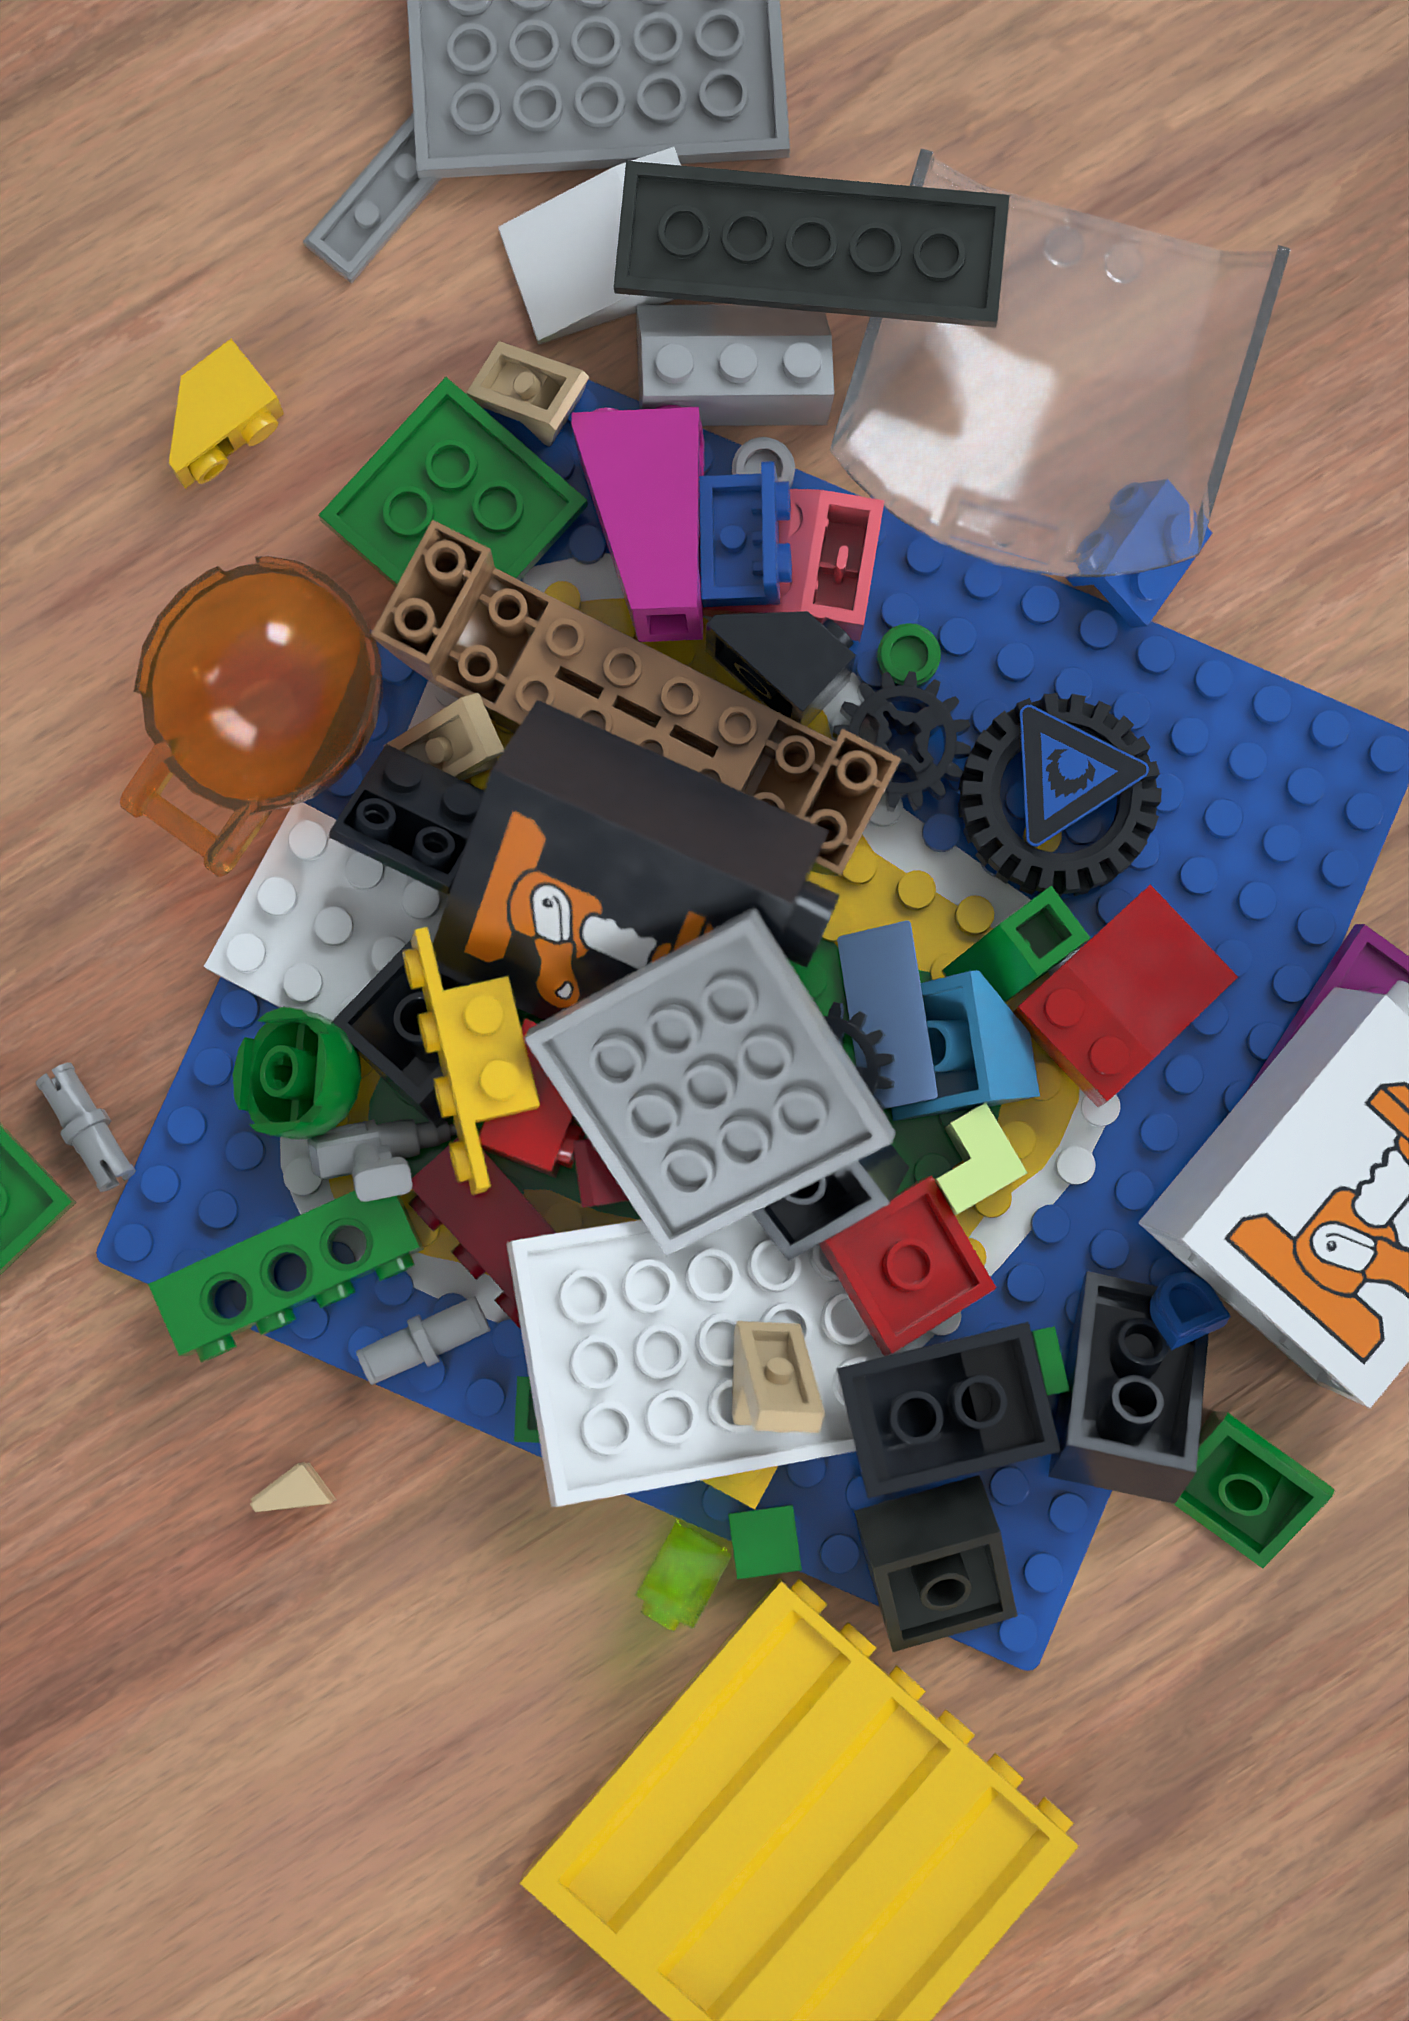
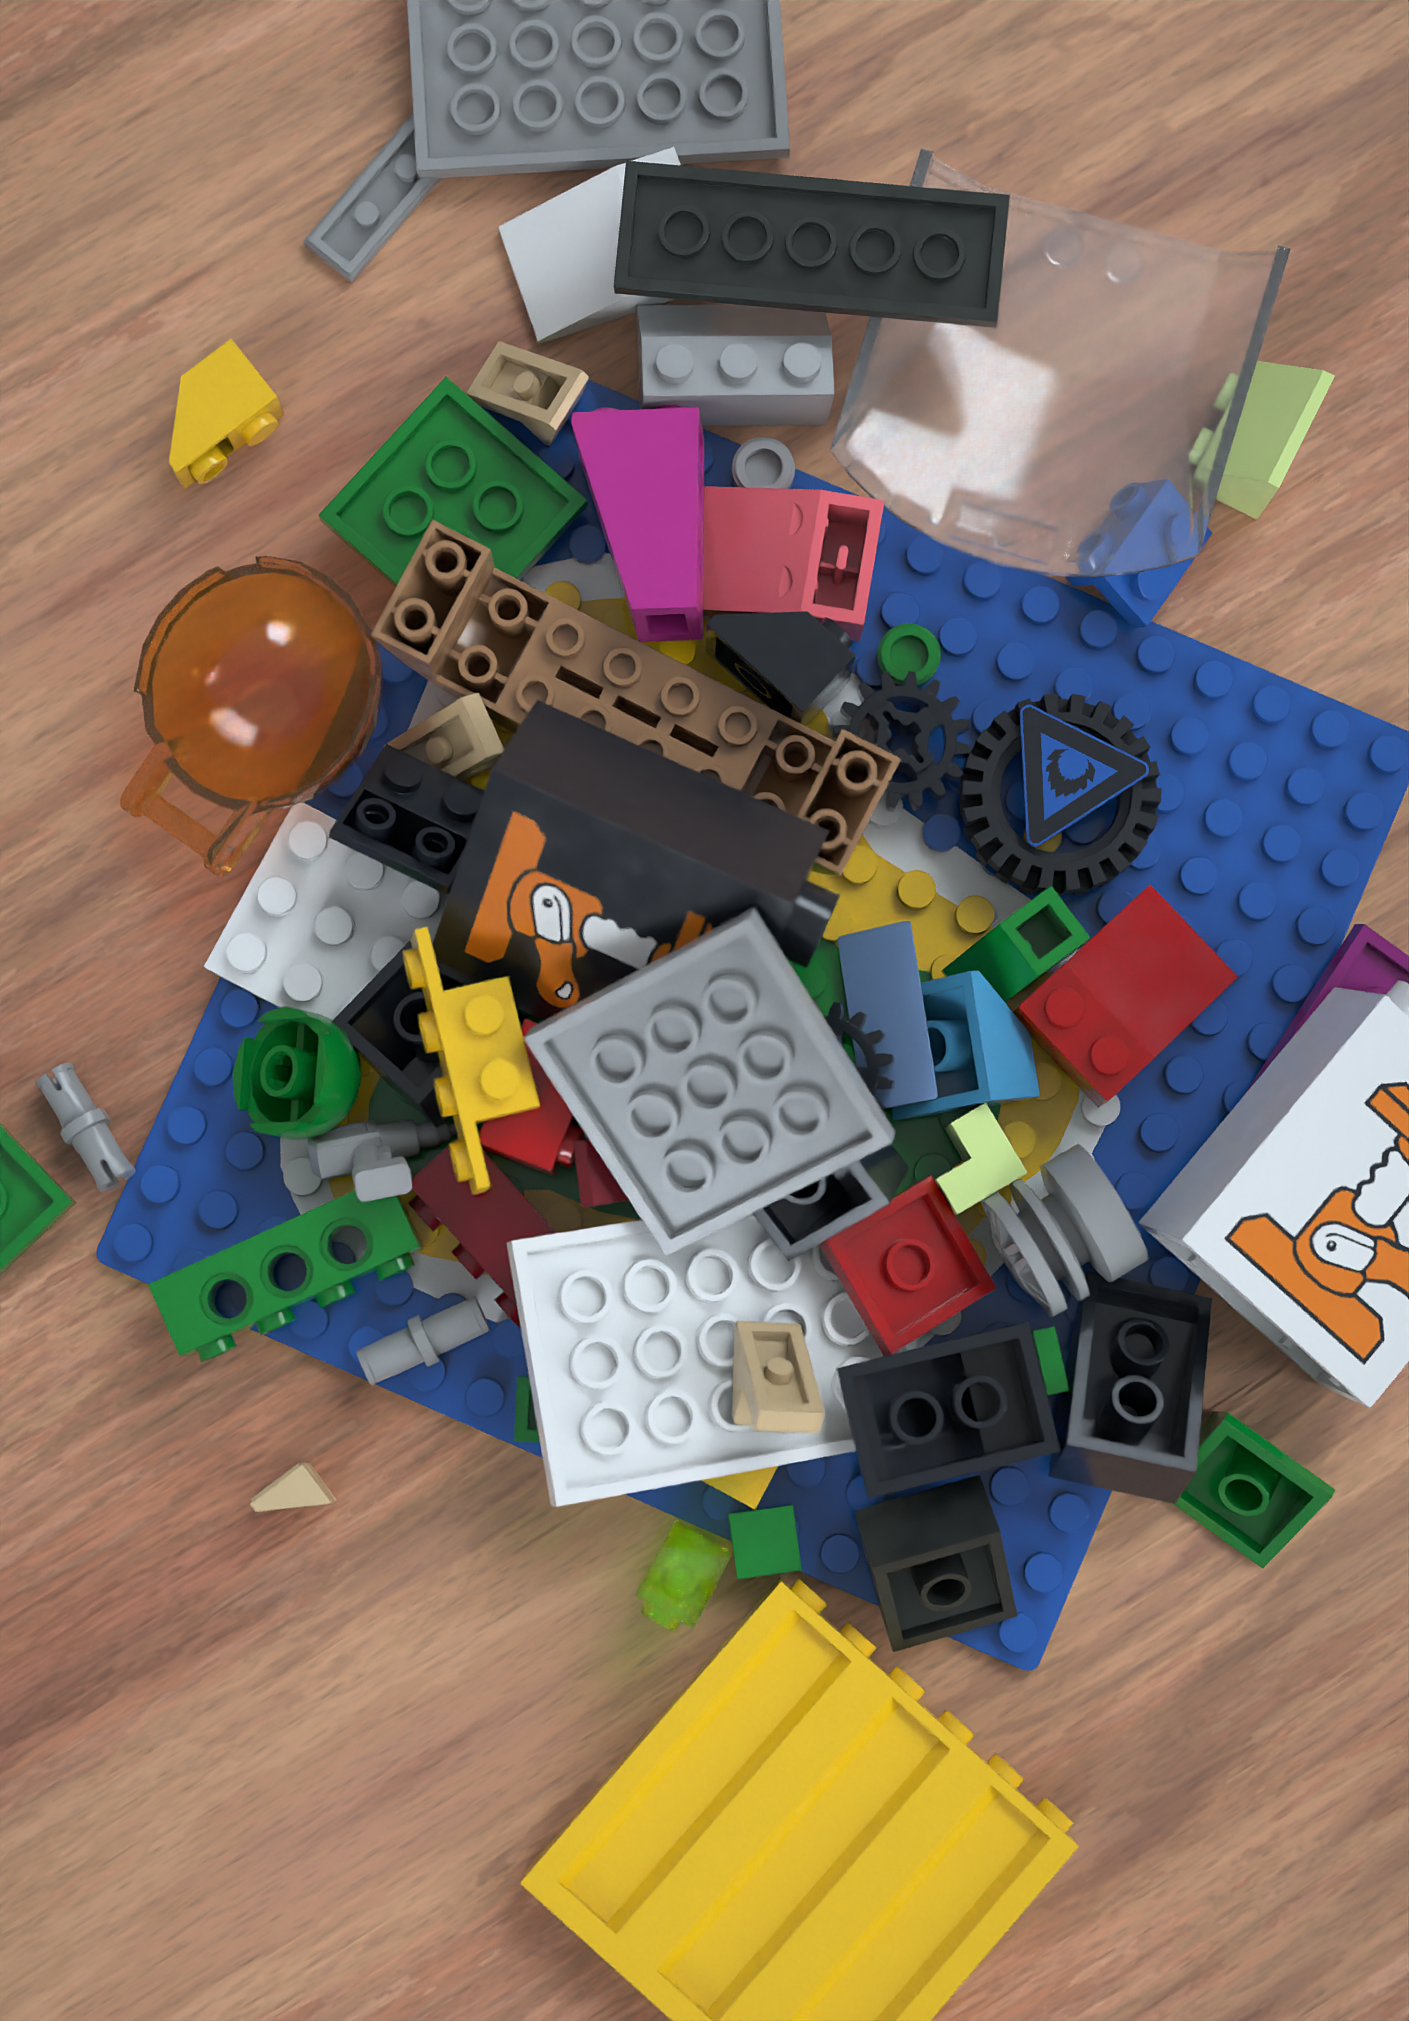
(741, 538): blue bracket -> none
(1067, 1228): none -> light grey wheel
(1186, 1309): blue tile -> none
(1269, 433): none -> yellowish green slope

